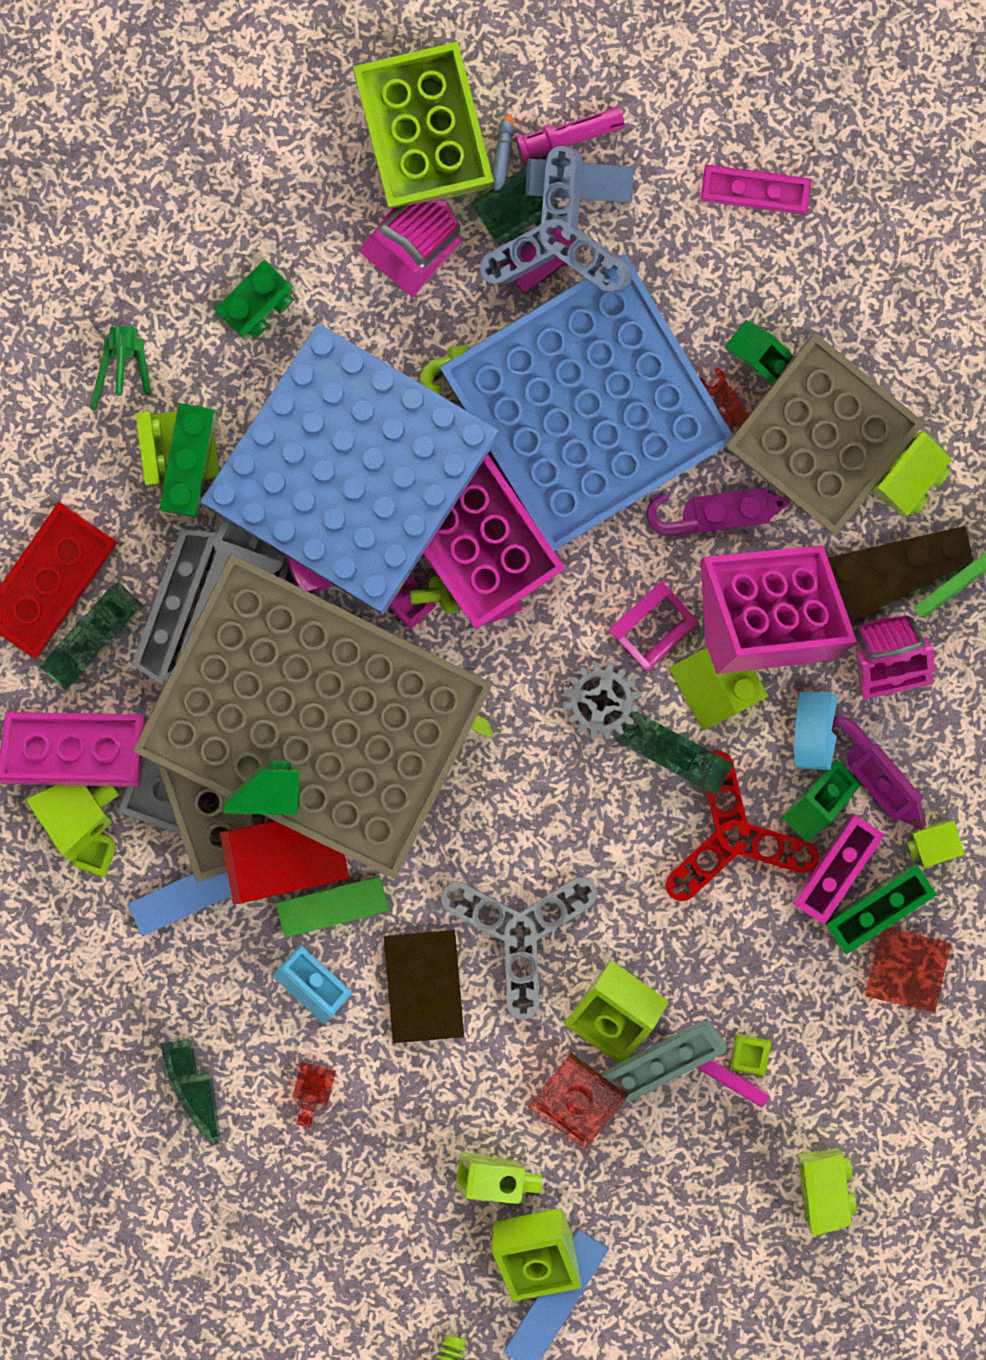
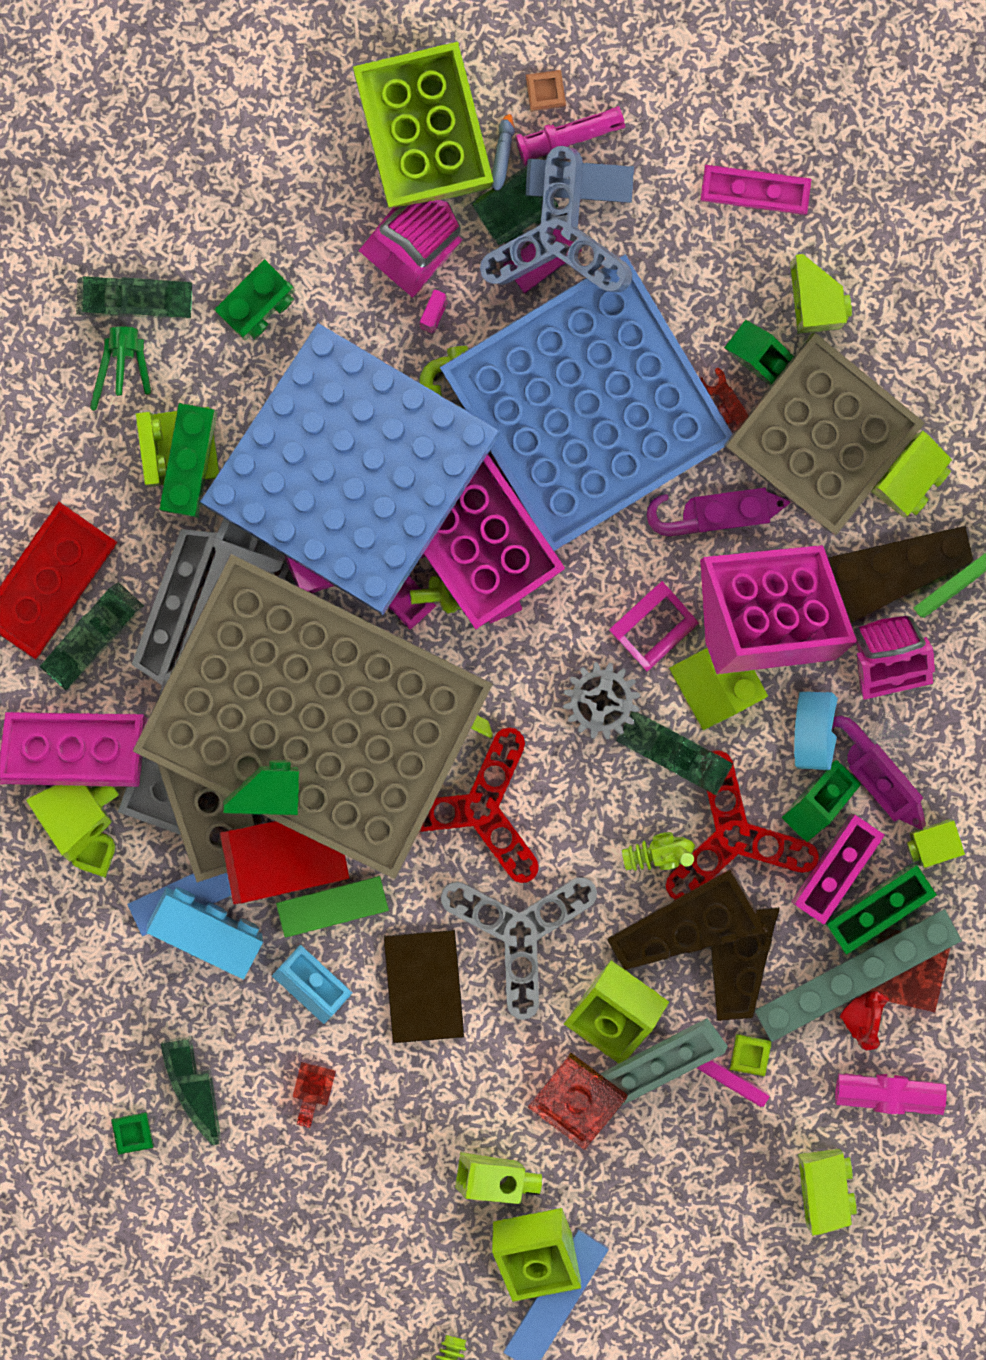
(132, 1133): none -> green tile
(133, 297): none -> clear green slope
(205, 932): none -> medium azure brick
(433, 311): none -> dark pink tile
(496, 818): none -> red piece
(545, 90): none -> nougat tile
(664, 851): none -> lime piece
(699, 919): none -> dark brown wing
(740, 969): none -> dark brown wing
(817, 298): none -> lime slope
(858, 975): none -> sand green plate
(864, 1017): none -> red piece
(890, 1094): none -> dark pink piece

